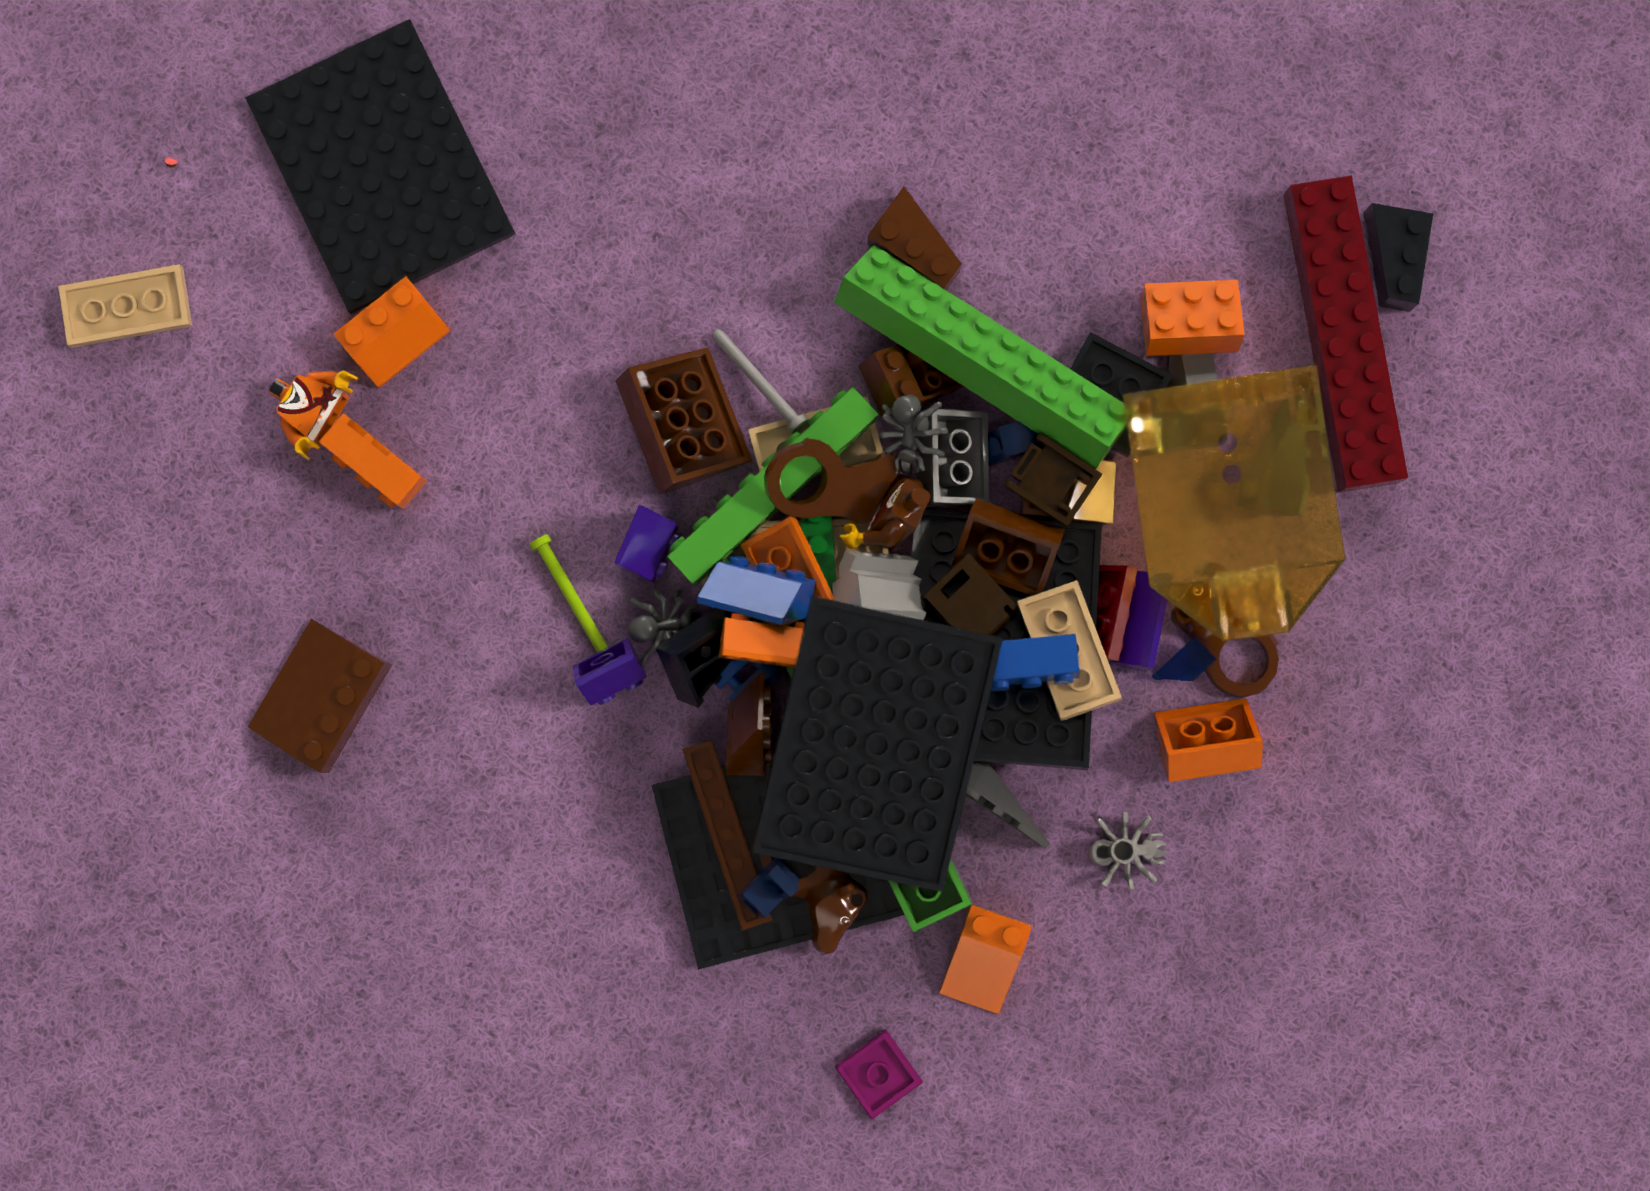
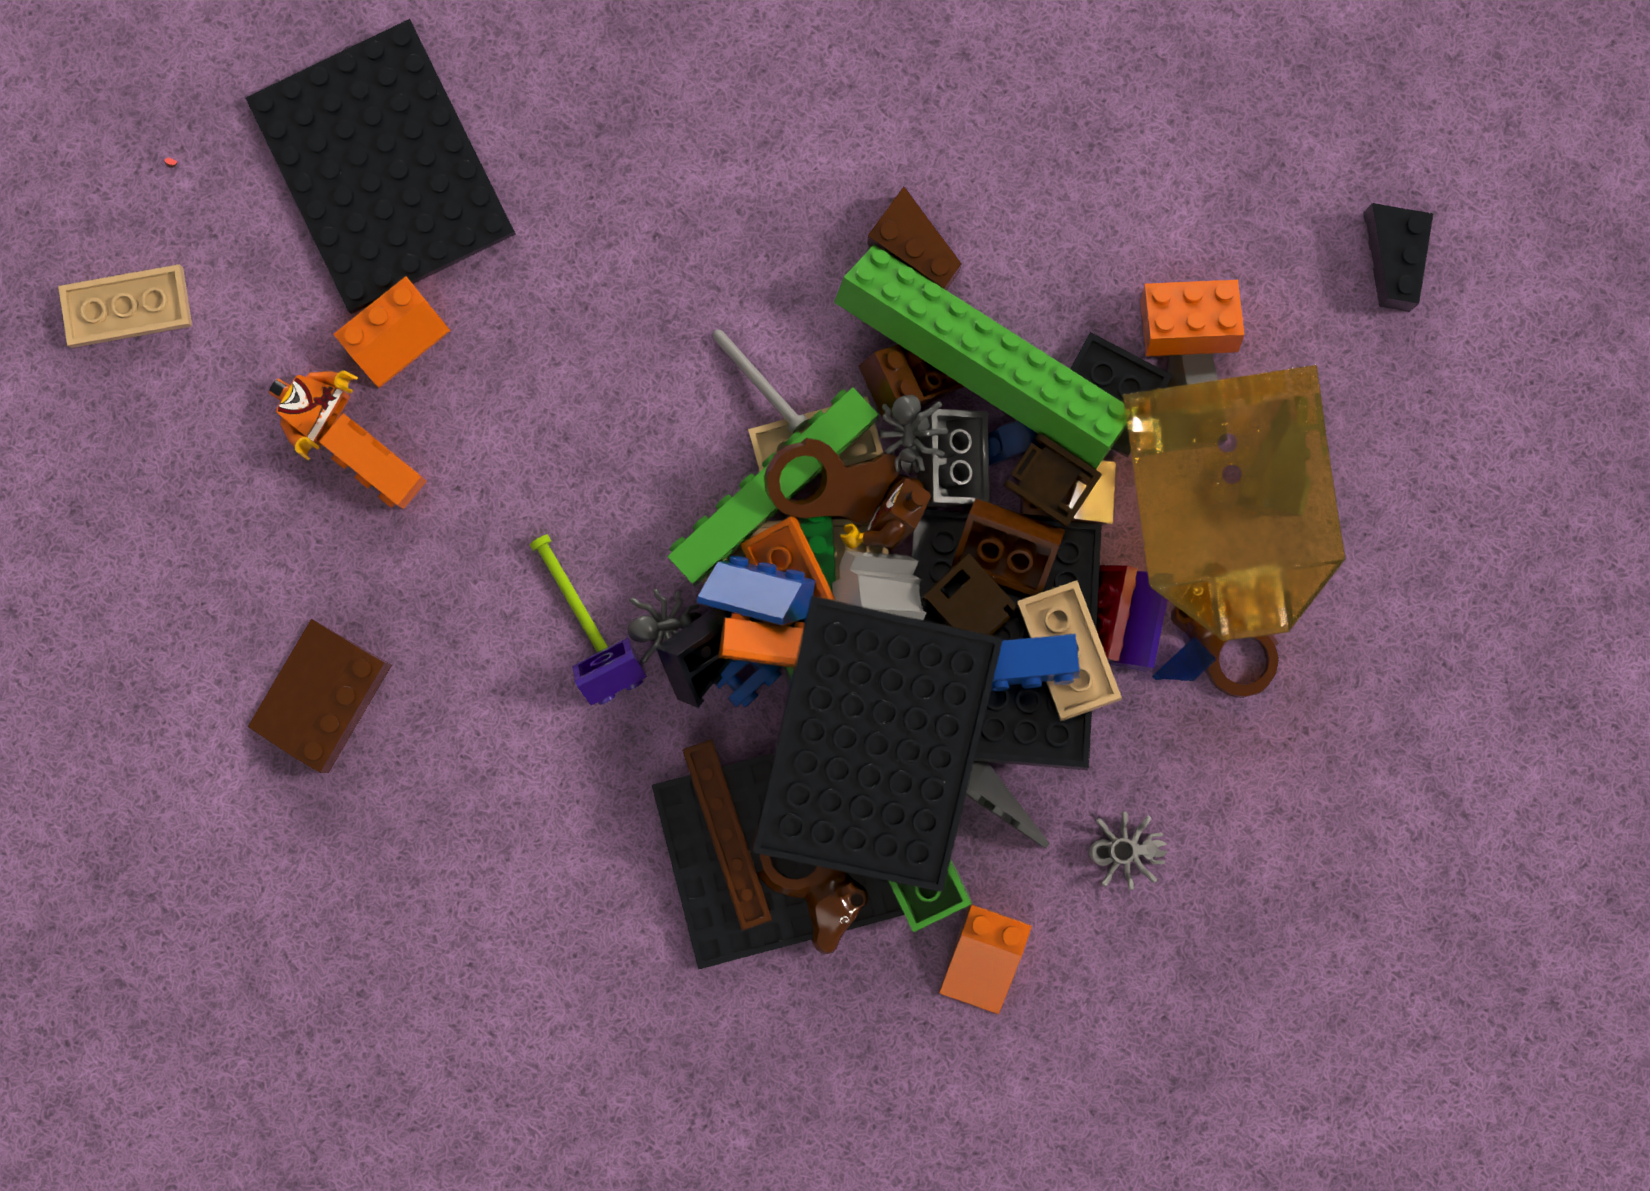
(647, 545): dark purple slope -> none
(682, 419): reddish brown slope -> none
(750, 730): reddish brown slope -> none
(769, 888): dark blue brick -> none
(878, 1074): magenta tile -> none
(1208, 740): orange slope -> none
(1345, 334): dark red brick -> none

